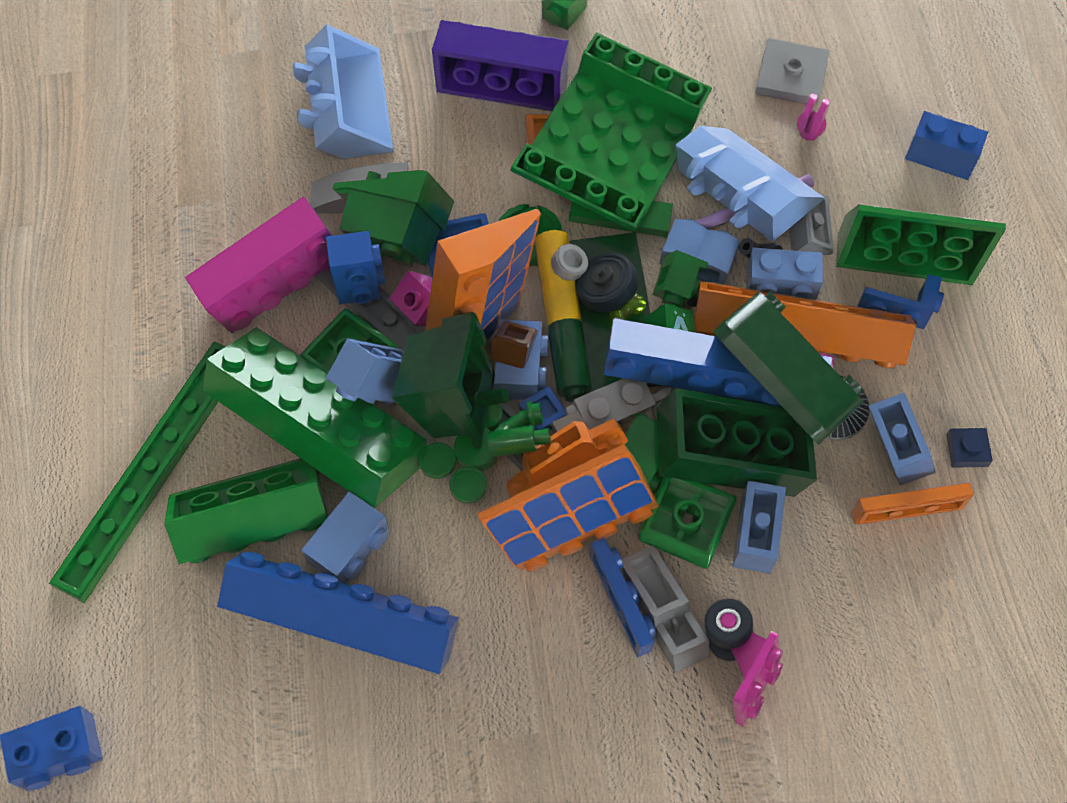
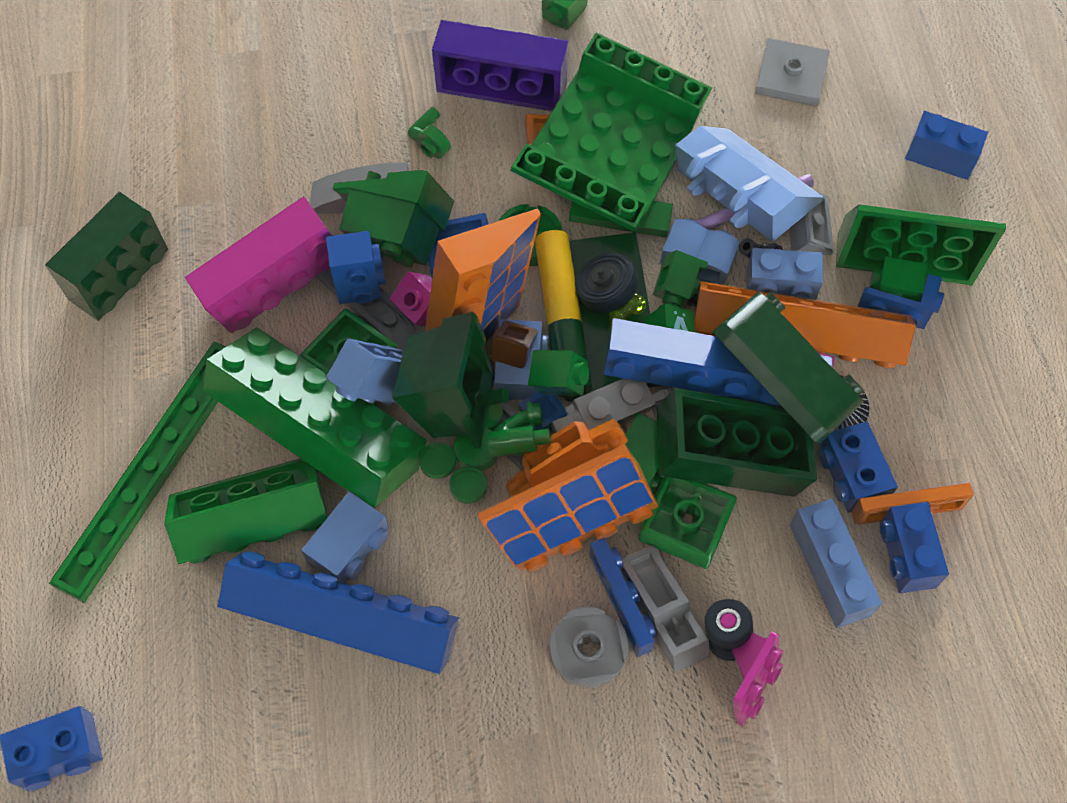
(108, 256): none -> dark green brick
(345, 95): light blue piece -> none
(431, 139): none -> green plate
(558, 372): none -> green brick
(569, 262): light grey tile -> none
(575, 665): none -> light grey plate
(759, 527): medium blue brick -> none
(811, 123): dark pink arm -> none
(835, 563): none -> medium blue brick
(856, 465): none -> blue brick
(899, 278): none -> green brick
(902, 439): medium blue brick -> none
(913, 547): none -> blue brick
(969, 447): dark blue plate -> none

